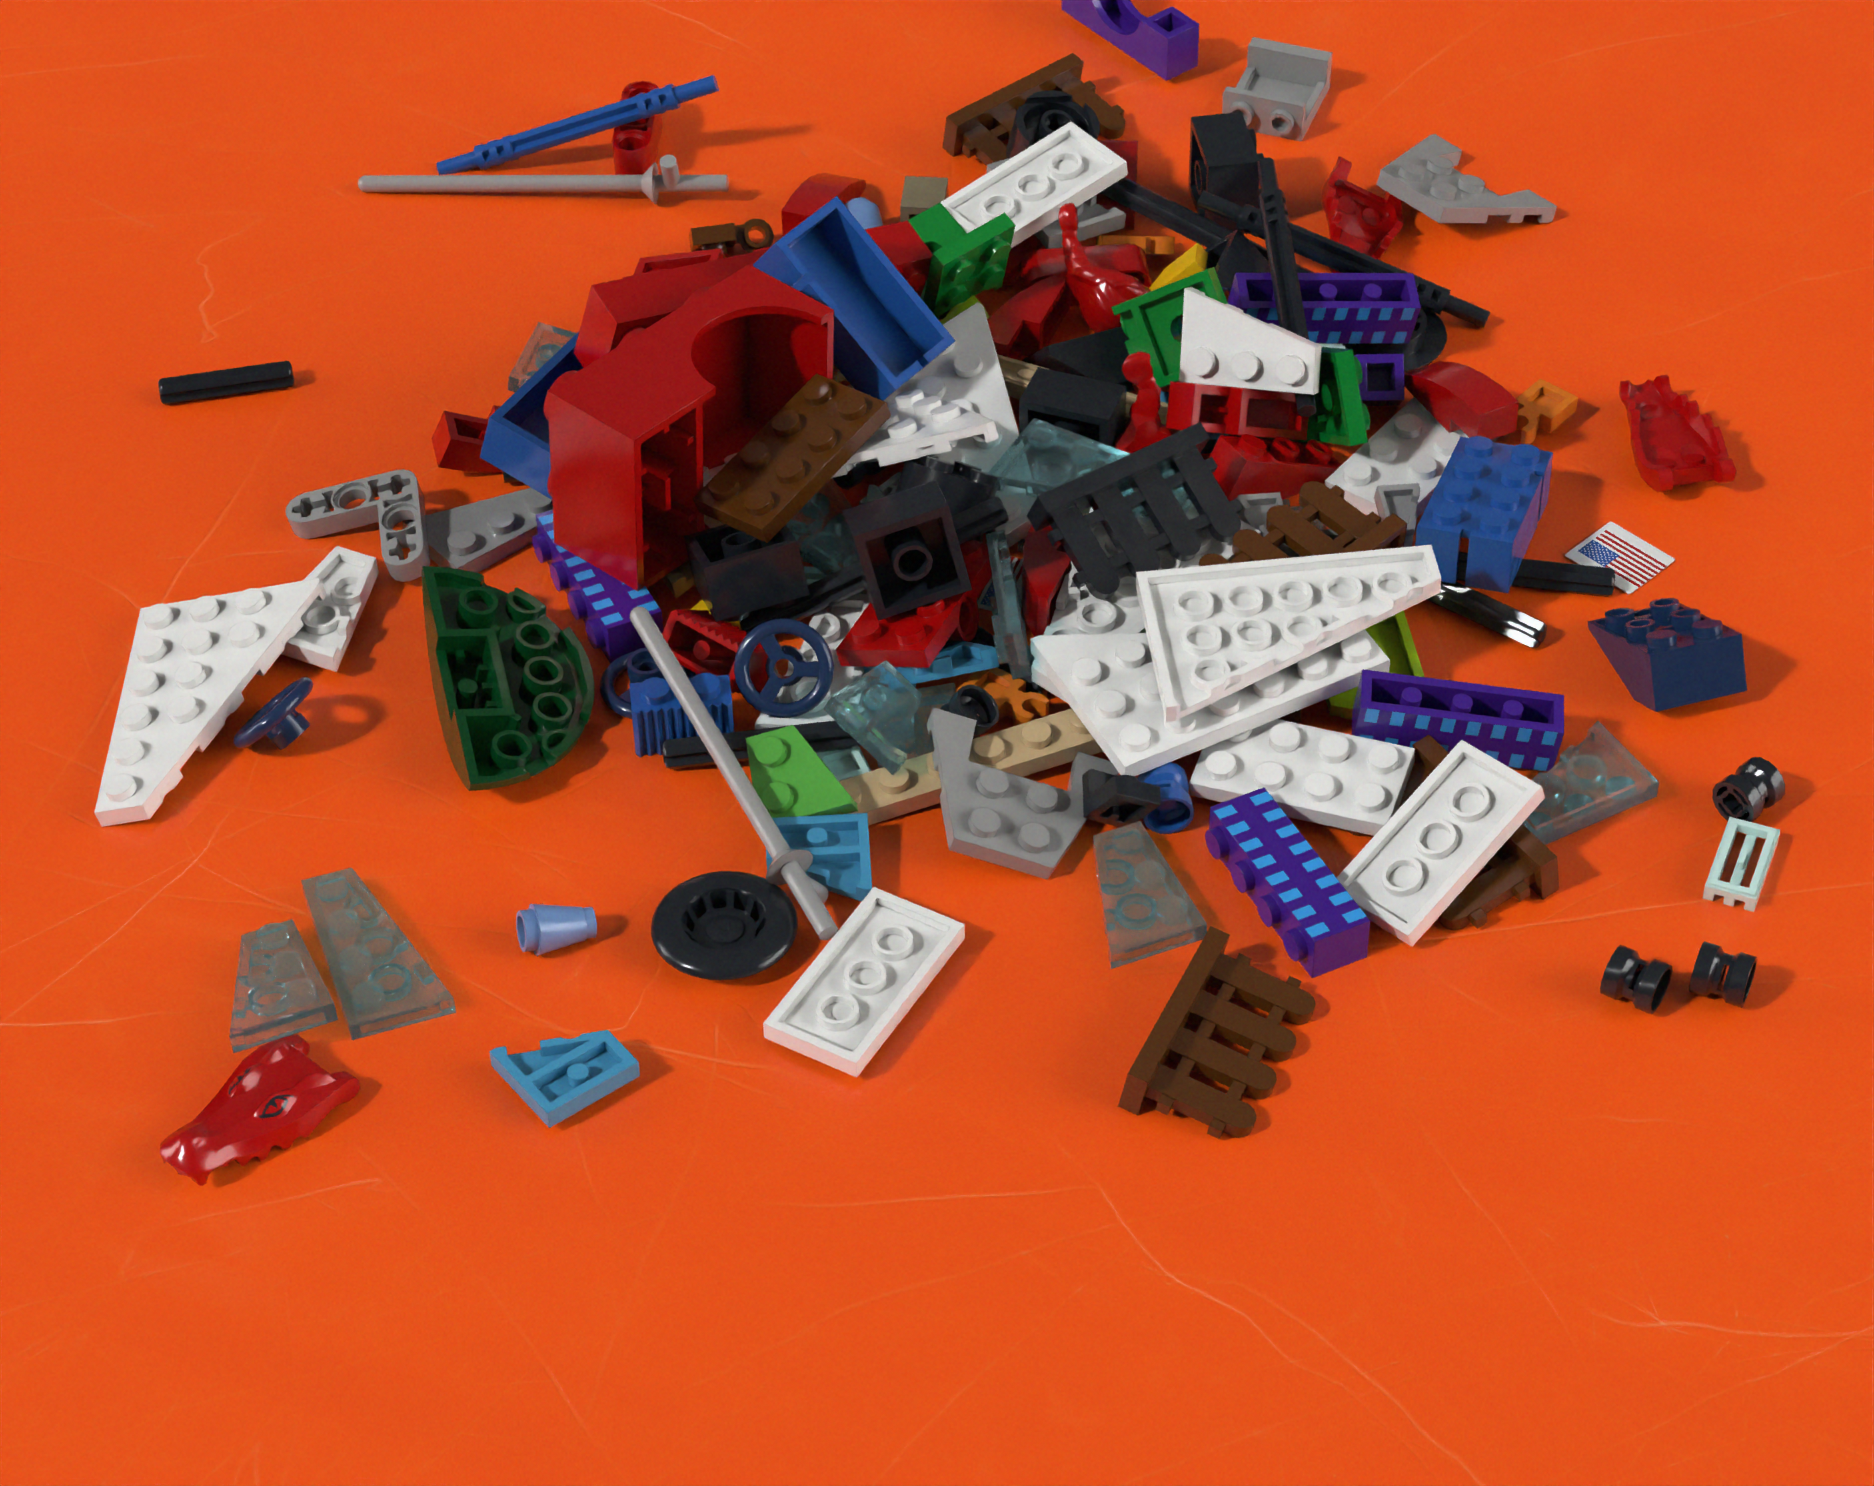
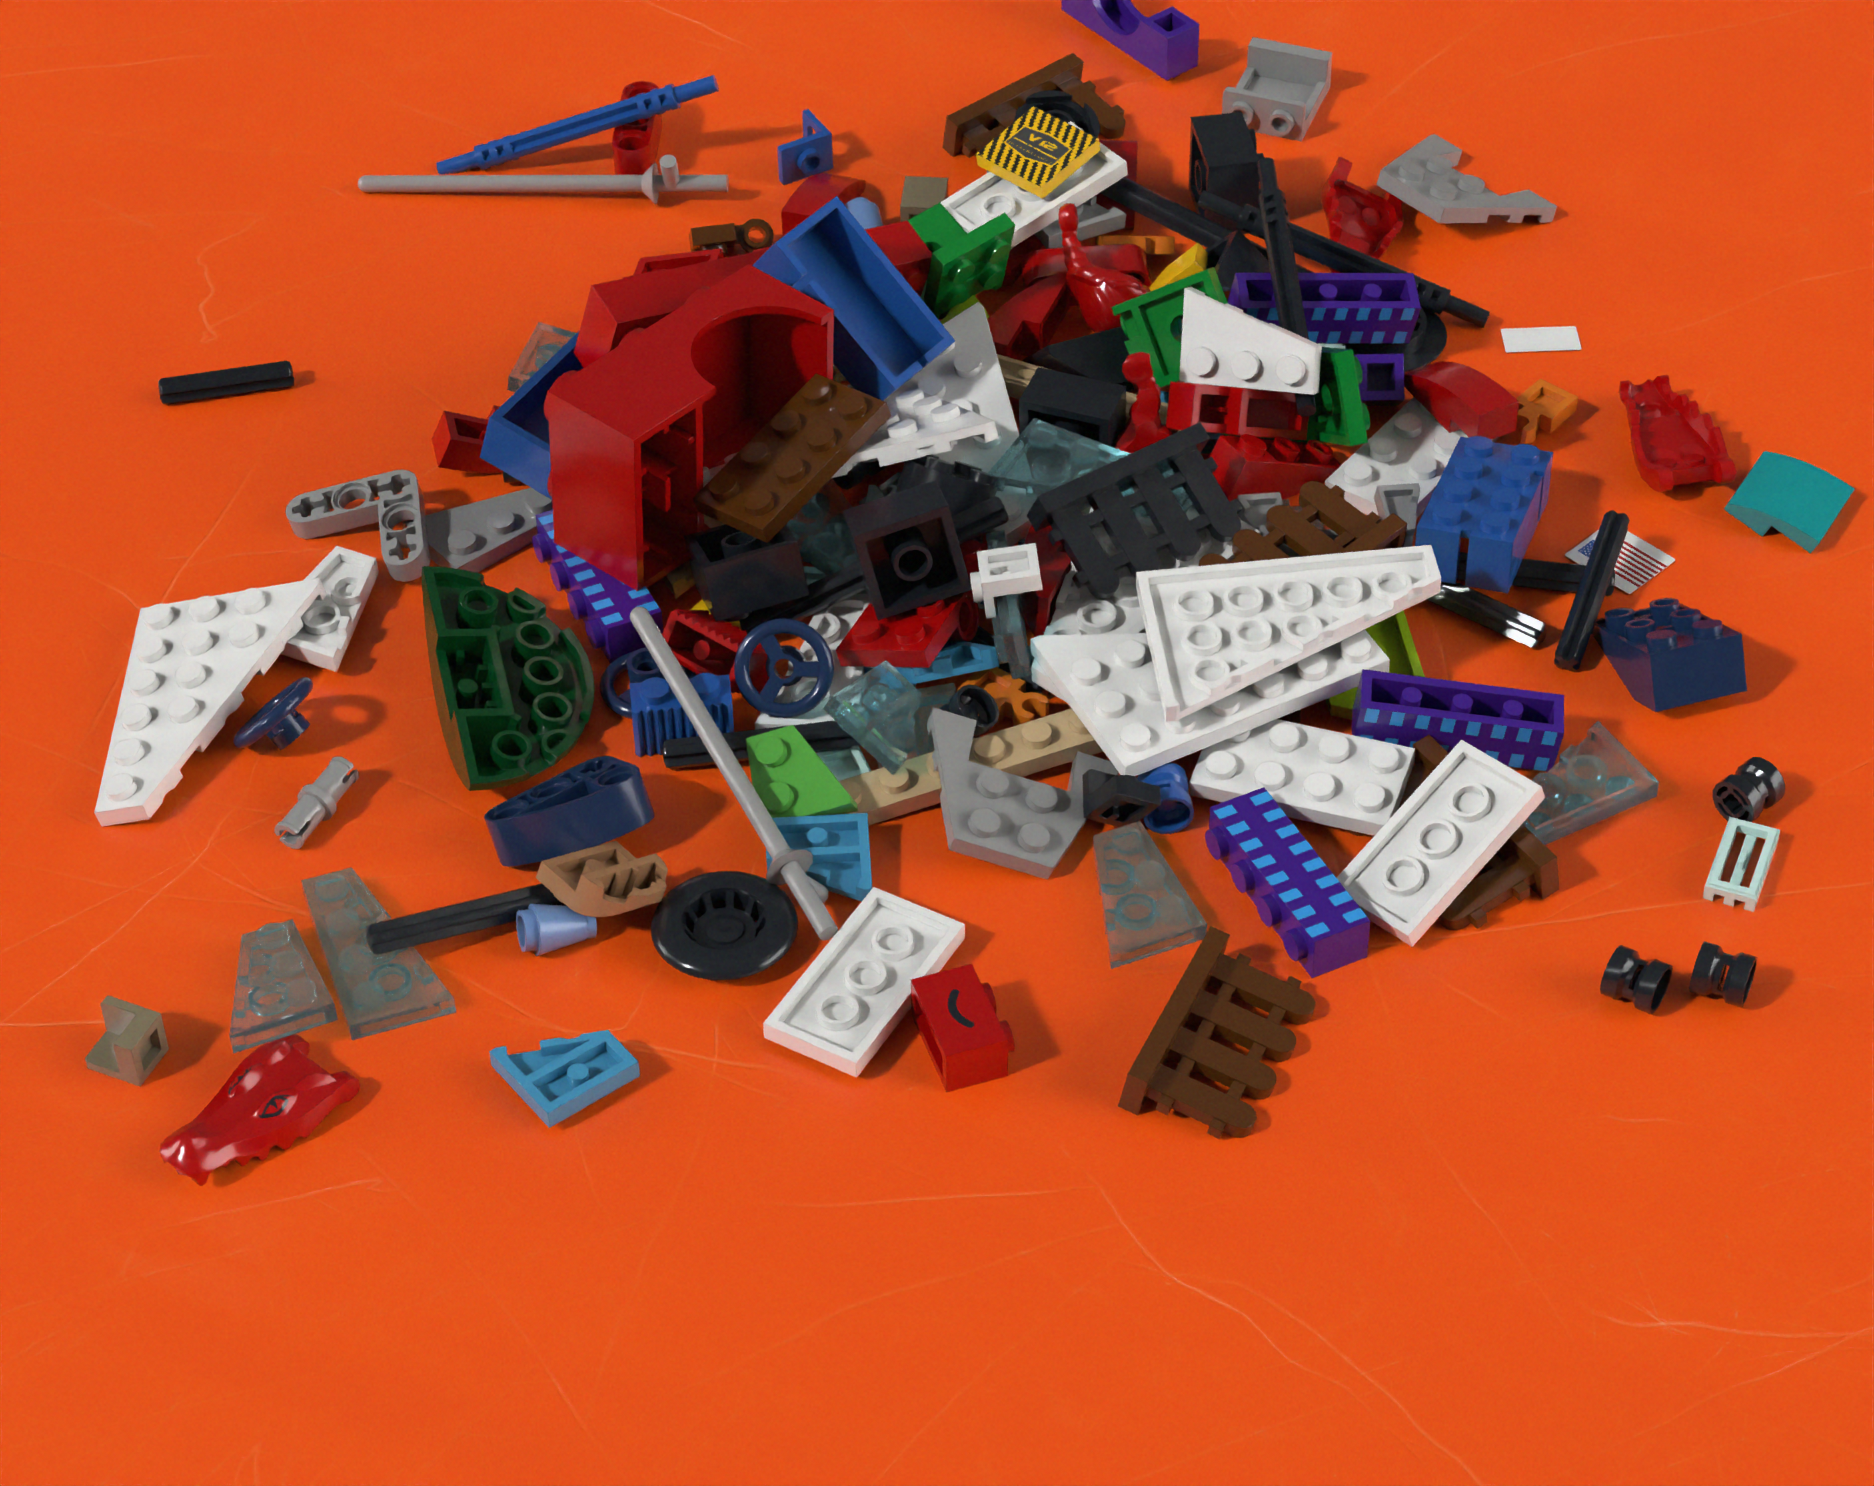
(131, 1044): none -> dark tan panel
(316, 802): none -> light grey pin
(455, 919): none -> black axle
(570, 812): none -> dark blue beam
(604, 880): none -> medium nougat slope
(808, 154): none -> blue bracket
(961, 1027): none -> red brick
(1005, 573): none -> white bracket
(1038, 152): none -> tile
(1540, 339): none -> white sticker
(1591, 591): none -> black axle
(1790, 497): none -> teal slope

